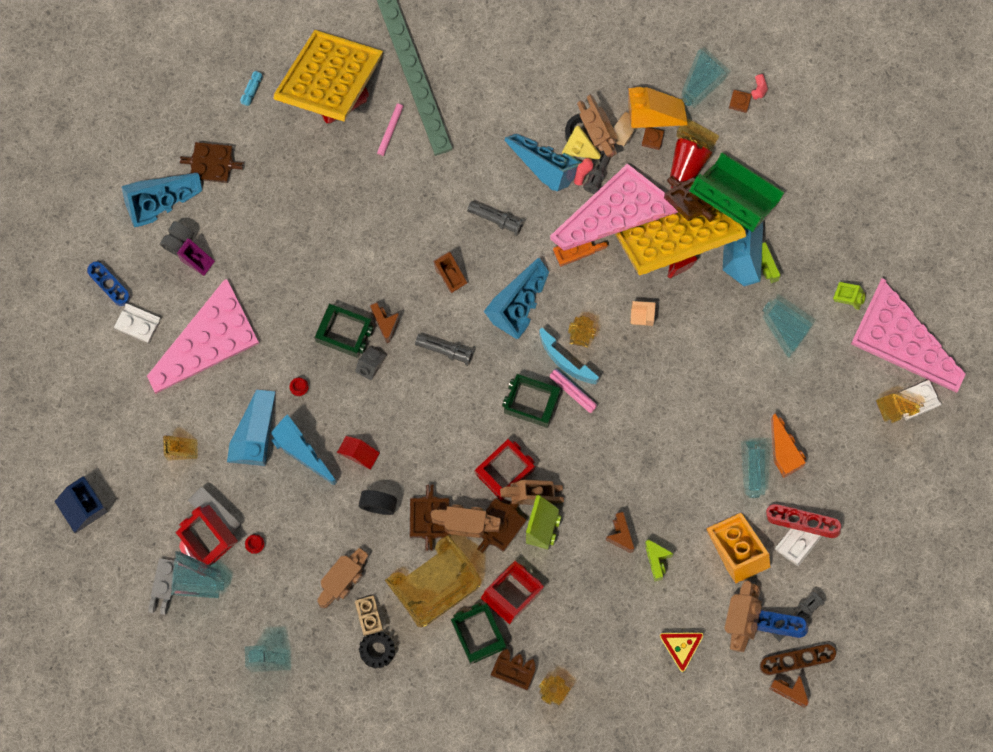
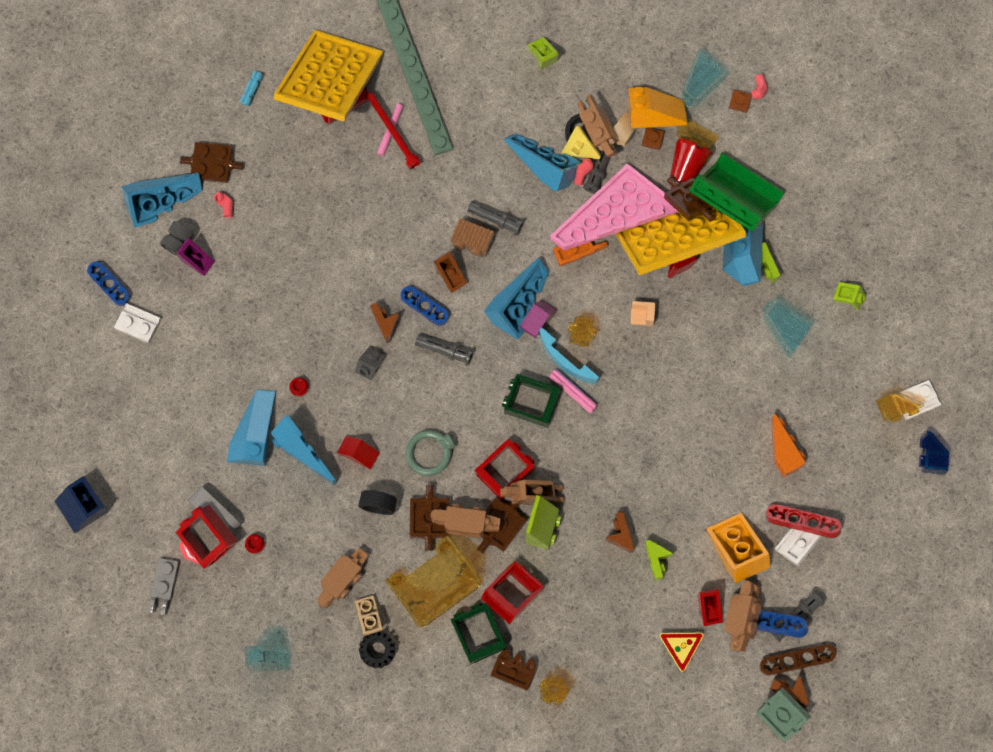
(179, 448): clear yellow slope -> none
(195, 578): clear light blue slope -> none
(210, 338): bright pink wing -> none
(226, 202): none -> coral arm
(325, 325): dark green window -> none
(409, 302): none -> blue beam
(411, 159): none -> red piece
(446, 443): none -> sand green piece
(472, 237): none -> medium nougat brick
(537, 318): none -> magenta slope
(543, 52): none -> lime slope
(710, 607): none -> red slope
(753, 468): clear light blue slope -> none
(783, 714): none -> sand green plate
(898, 337): bright pink wing -> none
(934, 457): none -> clear blue slope

